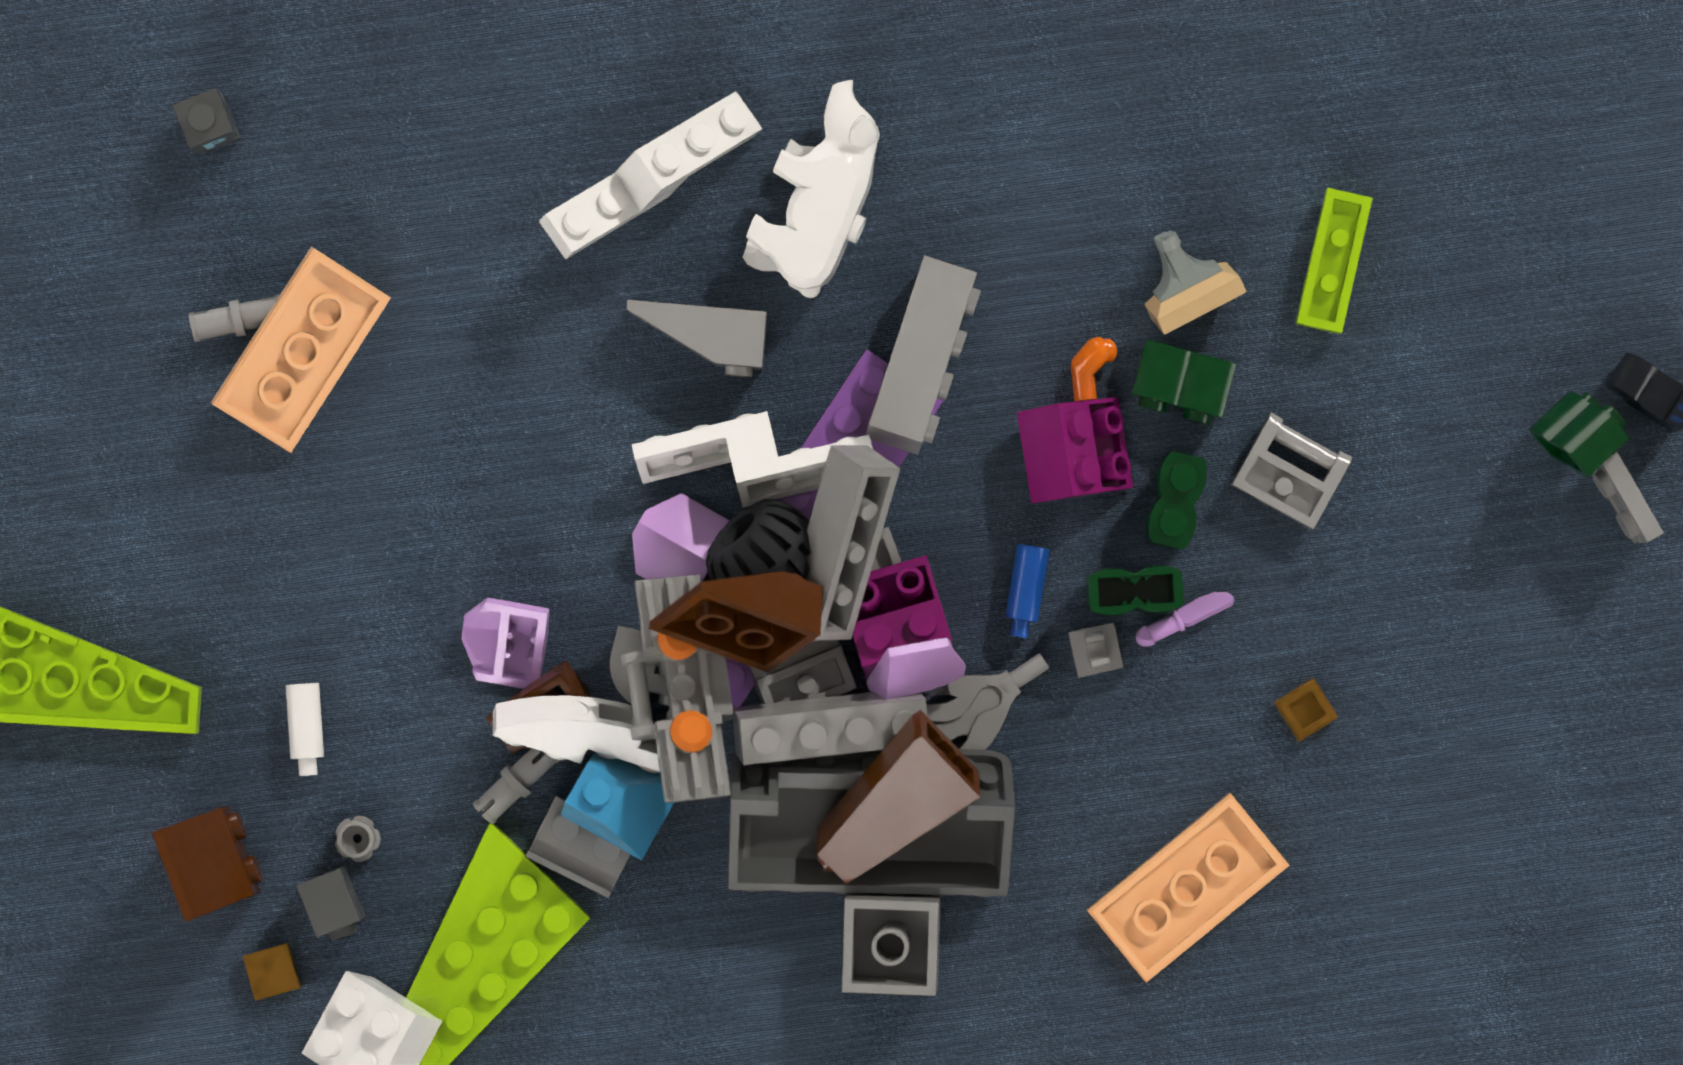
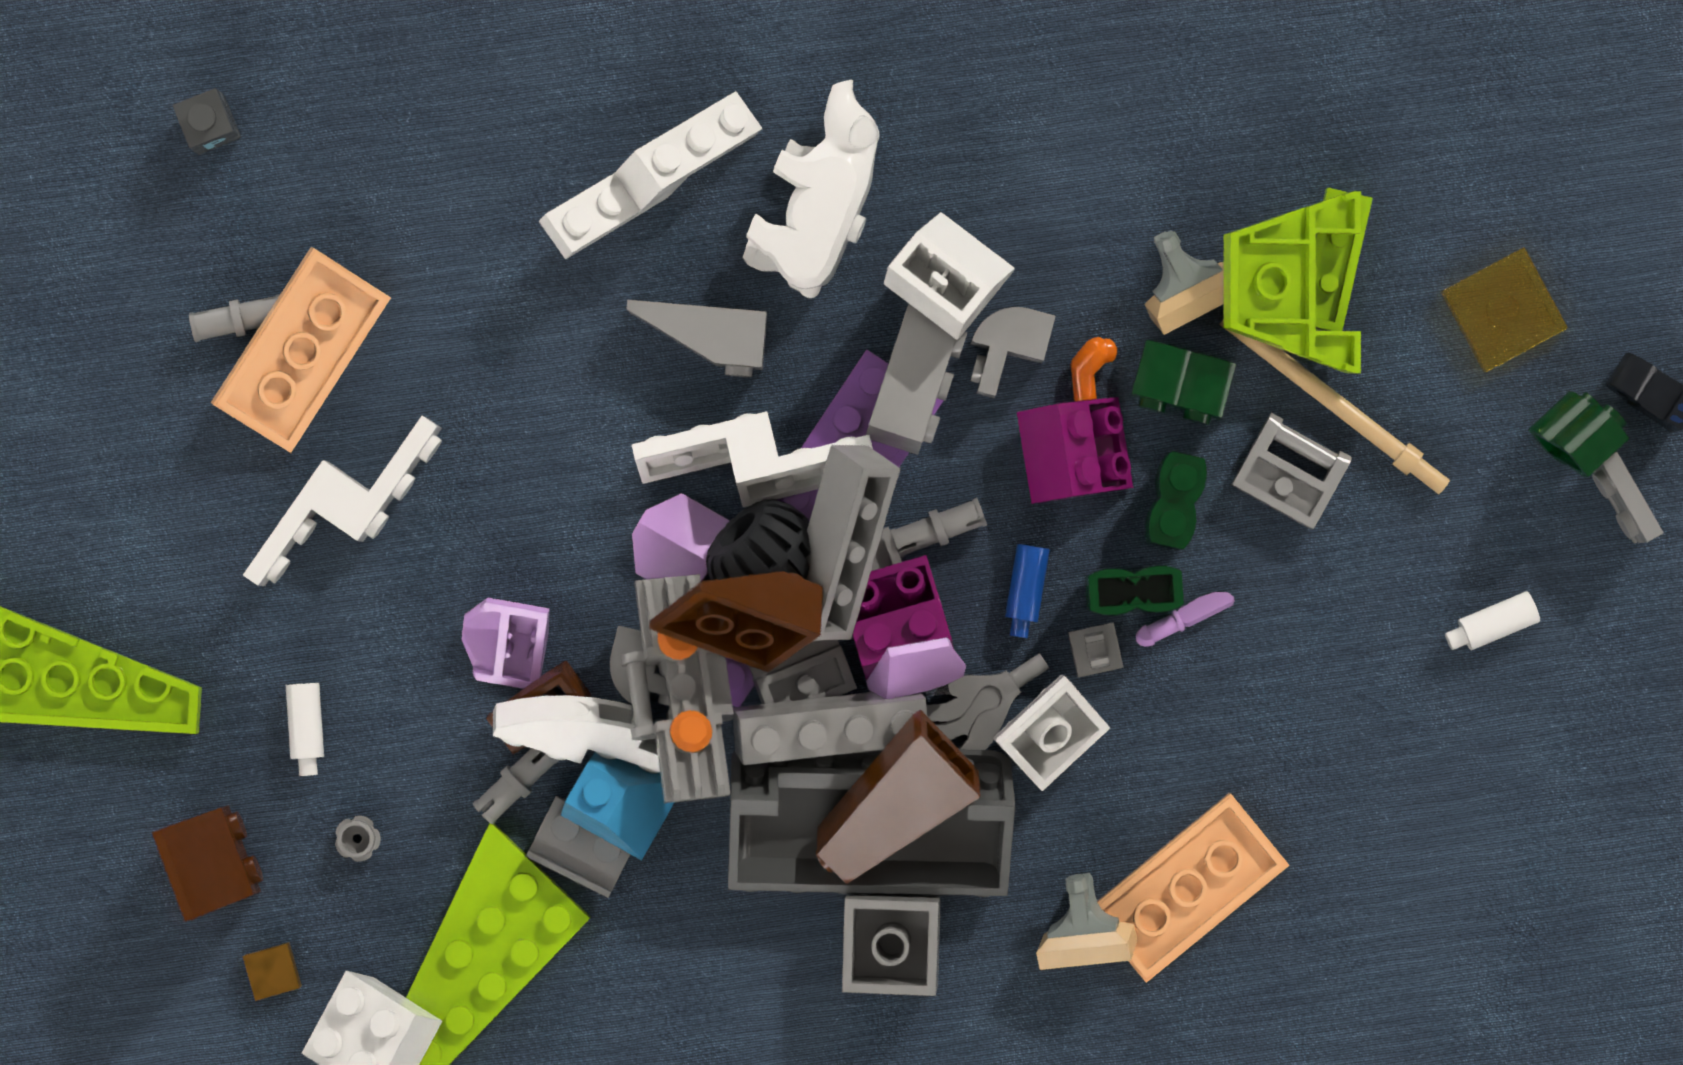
(332, 903): dark grey brick -> none
(344, 503): none -> white bracket
(938, 527): none -> light grey pin
(947, 274): none -> white slope
(1009, 332): none -> light grey brick
(1051, 732): none -> white slope
(1085, 932): none -> piece
(1273, 282): none -> lime wing
(1305, 709): pearl gold tile -> none
(1406, 457): none -> tan bar
(1494, 622): none -> white cylinder
(1504, 310): none -> clear yellow tile

